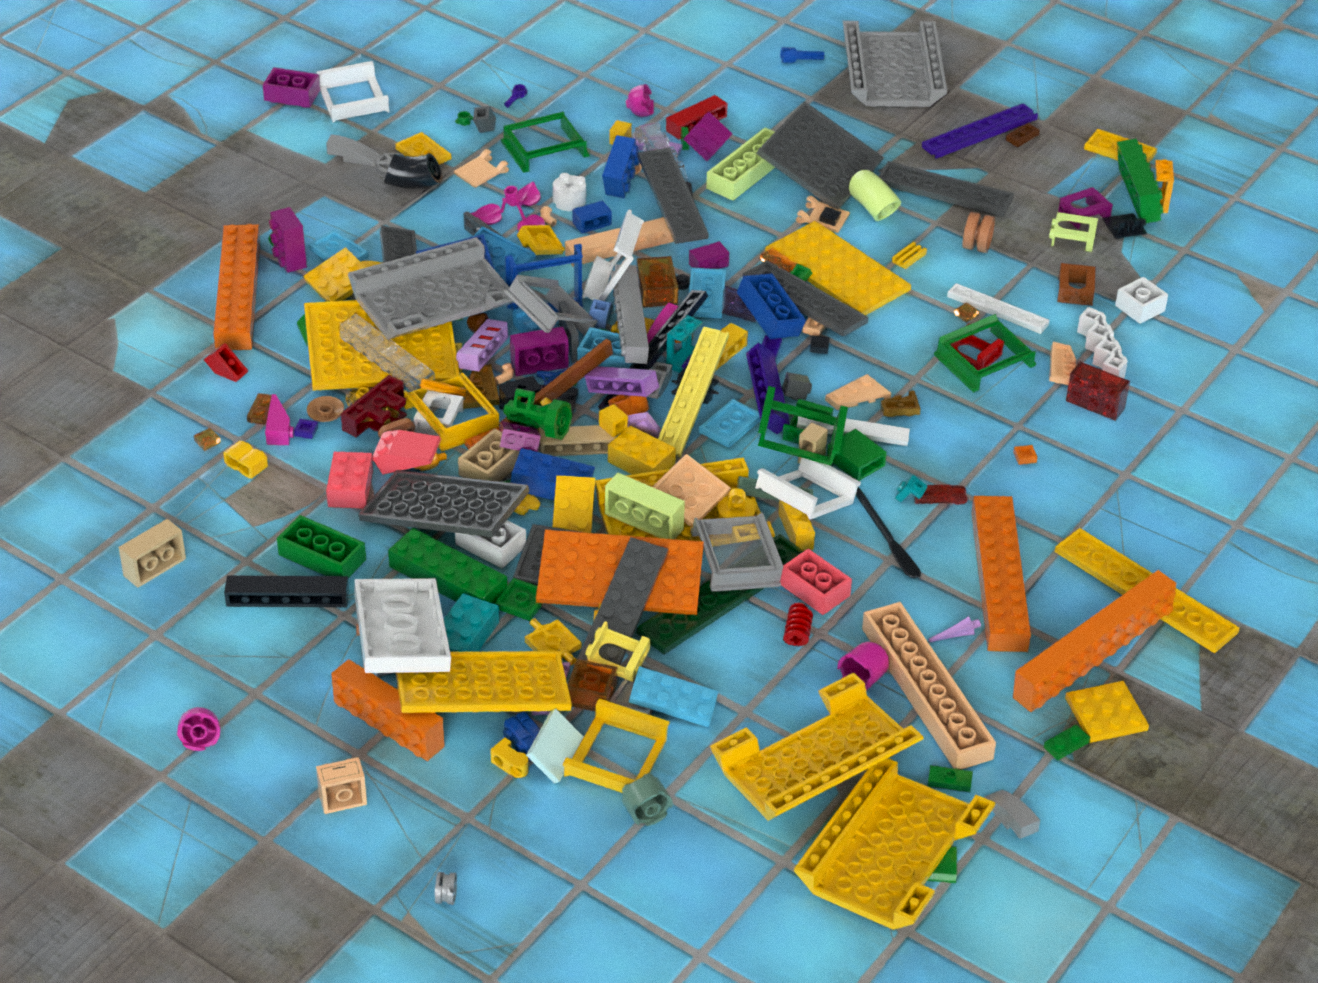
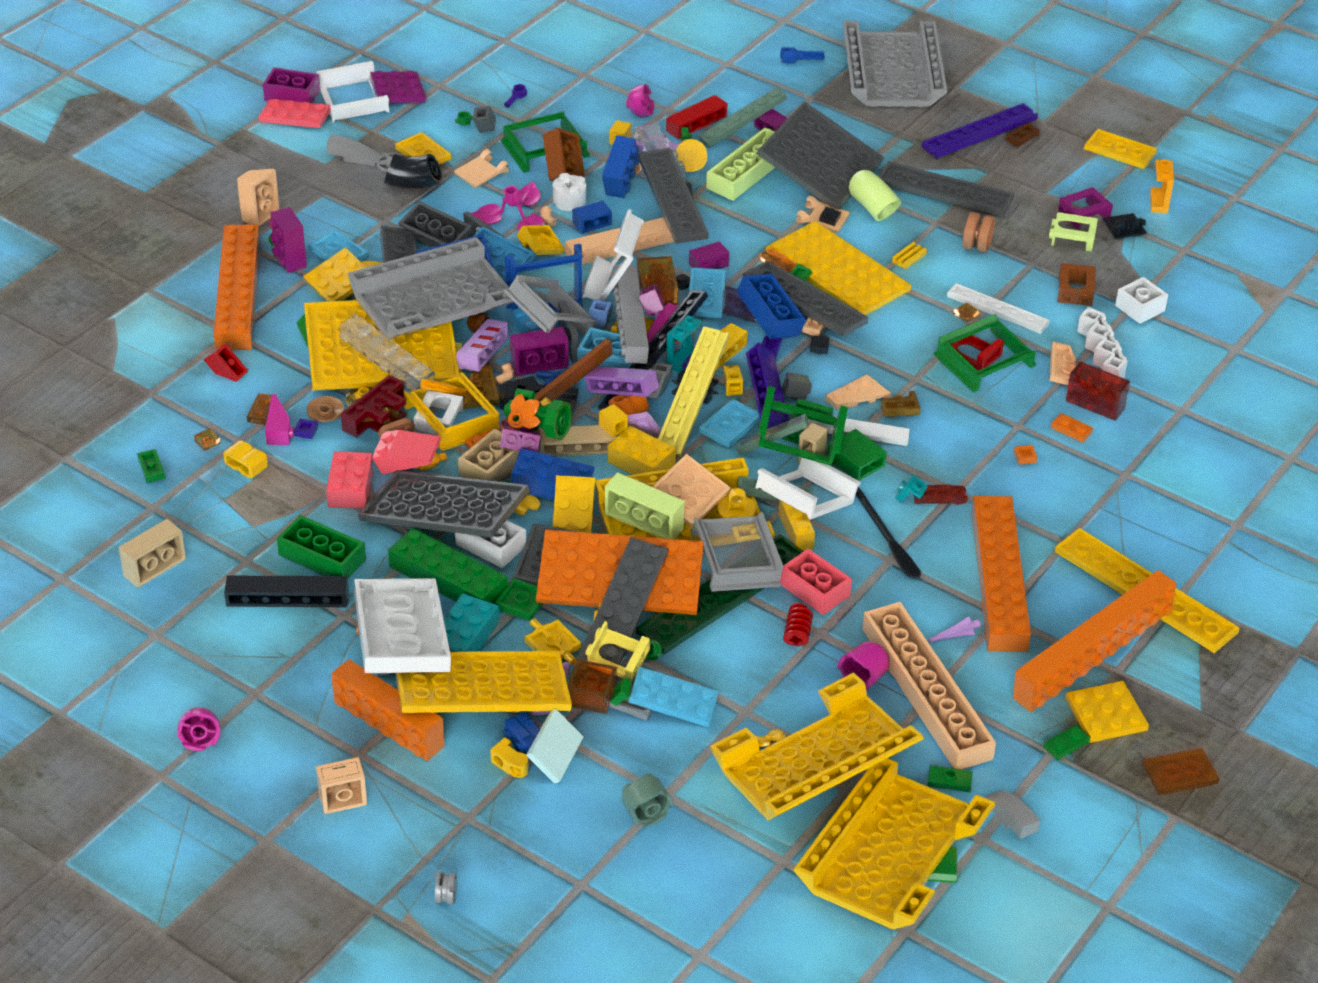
(151, 465): none -> green plate
(258, 195): none -> light nougat slope
(295, 113): none -> coral plate
(398, 86): none -> magenta plate
(435, 225): none -> dark grey slope
(526, 411): none -> orange plate
(563, 153): none -> dark orange slope
(621, 691): none -> green plate
(625, 719): yellow piece -> none
(652, 300): none -> brick
(656, 652): none -> green plate
(692, 154): none -> yellow tile
(707, 136): magenta brick -> none
(733, 380): none -> yellow leg
(742, 117): none -> sand green plate
(770, 120): none -> magenta brick
(773, 433): none -> sand green tile
(773, 735): none -> yellow piece
(1071, 427): none -> orange plate
(1139, 180): green brick -> none
(1180, 771): none -> clear orange tile

